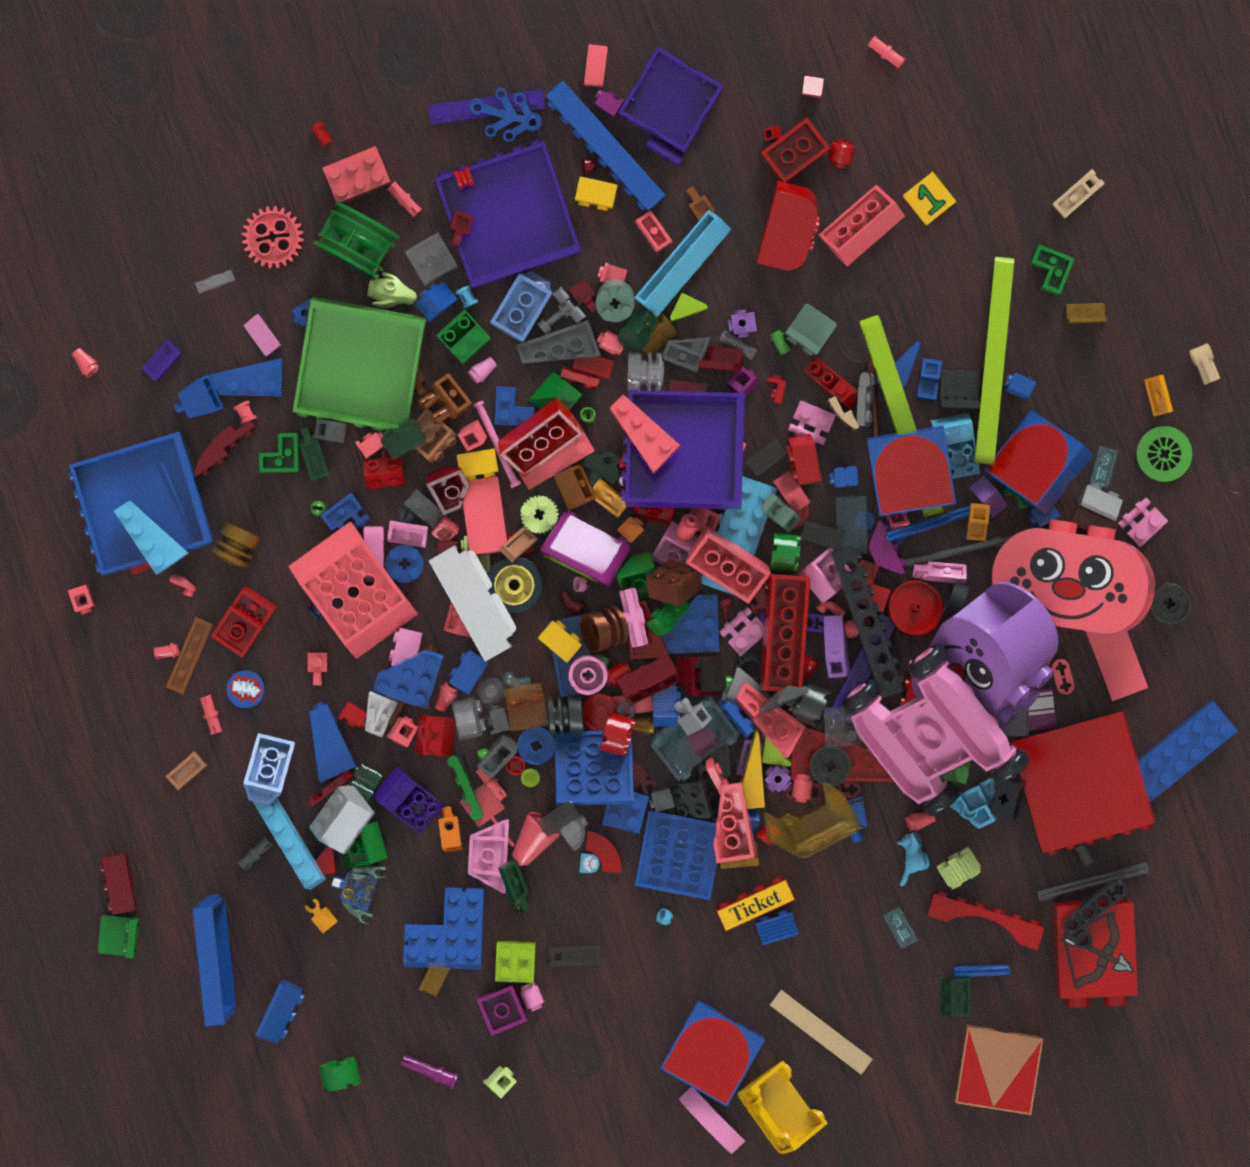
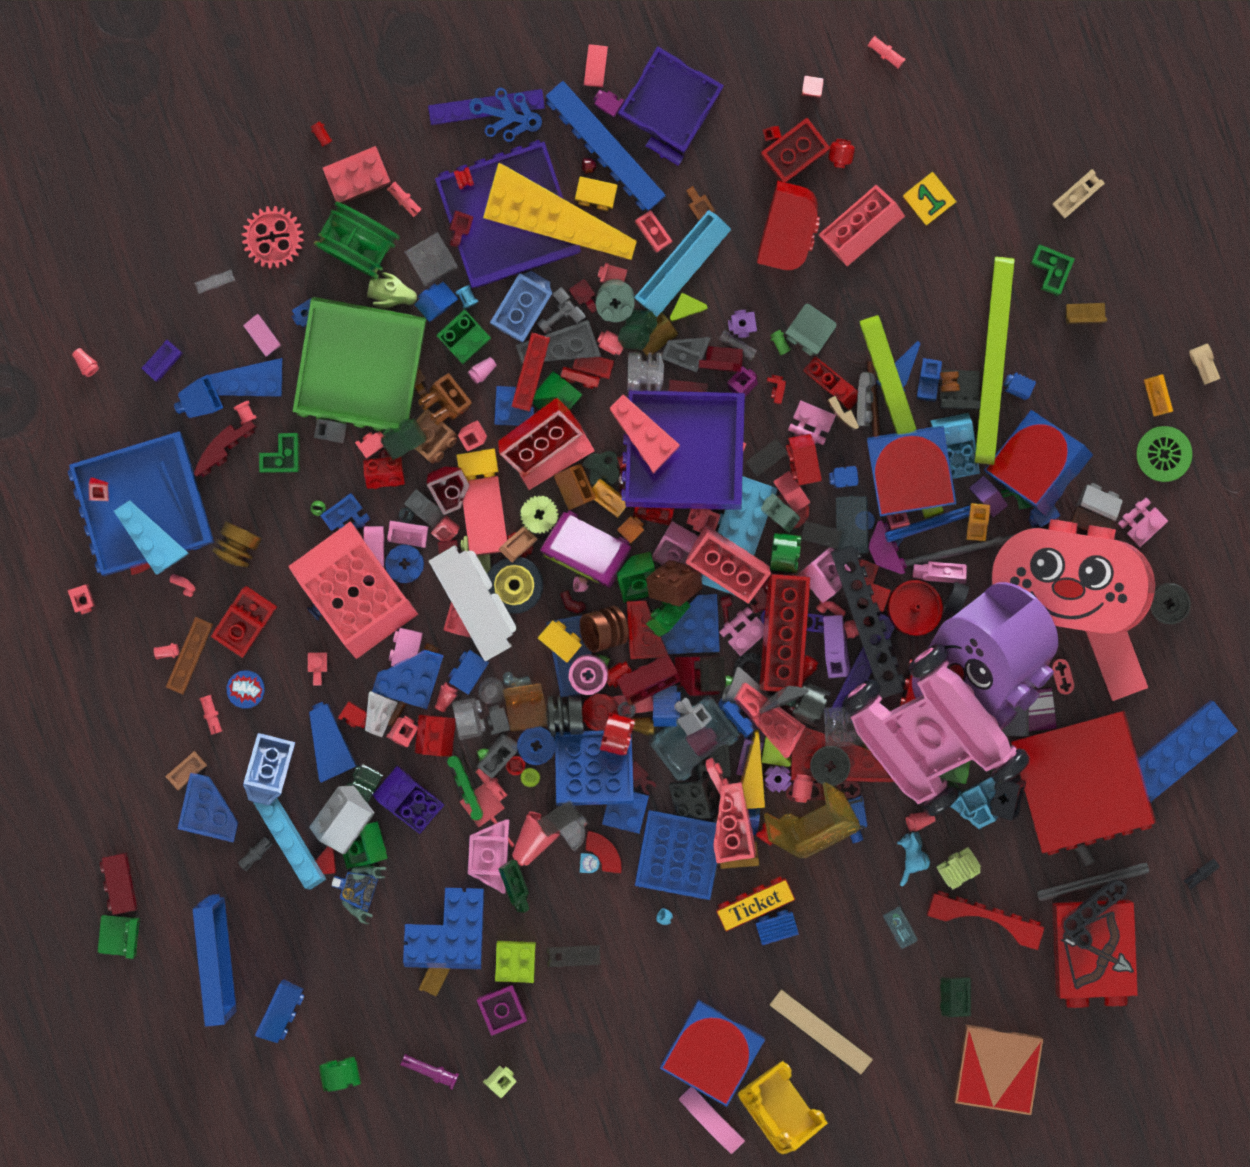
(98, 490): none -> red slope
(206, 810): none -> blue plate
(313, 455): dark green hinge -> none
(323, 917): light orange plate -> none
(329, 790): dark red wing -> none
(450, 839): orange torso -> none
(494, 438): bright pink bar -> none
(530, 372): none -> red tile
(531, 996): bright pink brick -> none
(535, 209): none -> yellow wing
(592, 415): bright green hinge -> none
(634, 617): bright pink piece -> none
(661, 800): dark grey brick -> none
(687, 527): coral brick -> none
(949, 381): none -> dark orange wheel
(985, 970): blue axle -> none
(1103, 466): clear light blue tile -> none
(1202, 873): none -> black axle

